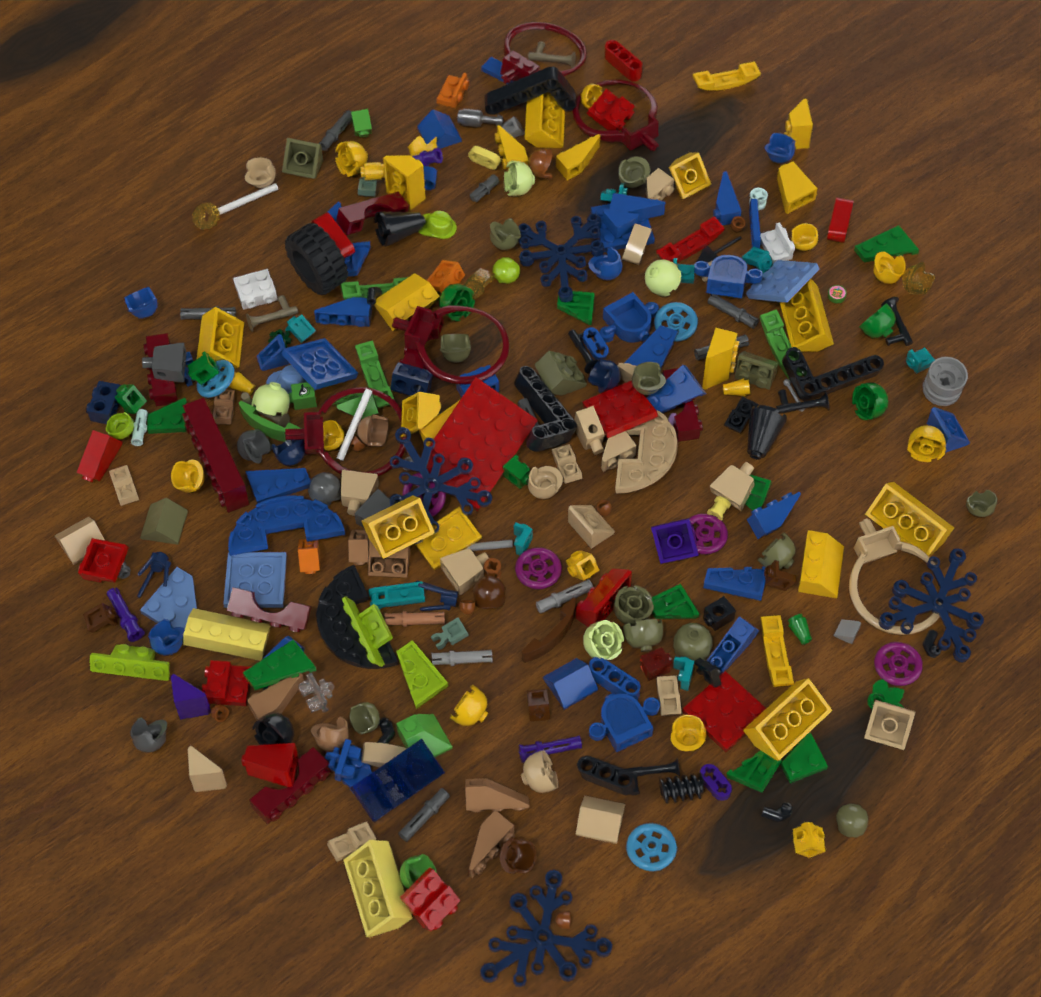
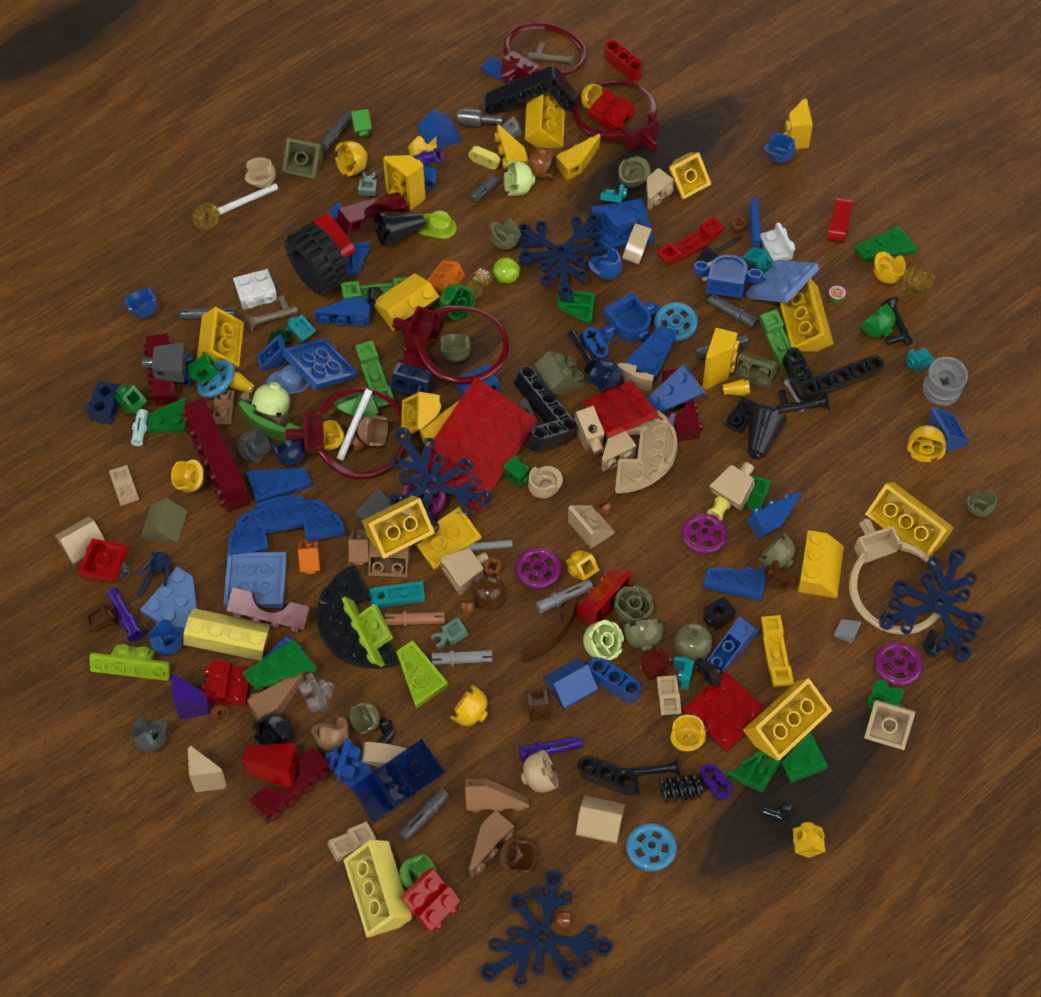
(98, 456): red slope -> none
(120, 426): lime hair -> none
(302, 396): bright green brick -> none
(325, 488): dark grey helmet -> none
(357, 488): tan torso -> none
(372, 171): yellow brick -> none
(426, 728): bright green slope -> none
(448, 597): dark blue plant -> none
(453, 90): orange bracket -> none
(524, 537): teal bracket -> none
(566, 463): tan slope -> none
(624, 720): blue piece -> none
(644, 207): blue slope -> none
(648, 378): olive helmet -> none
(662, 277): yellowish green cylinder -> none
(674, 605): green wing -> none
(675, 540): dark purple slope -> none
(687, 272): teal bracket -> none
(726, 203): blue slope -> none
(729, 79): yellow slope -> none
(761, 196): light aqua wheel -> none
(795, 187): yellow slope -> none
(799, 626): green cone -> none
(804, 236): yellow hair -> none
(852, 820): olive hair -> none
(870, 400): green cylinder -> none

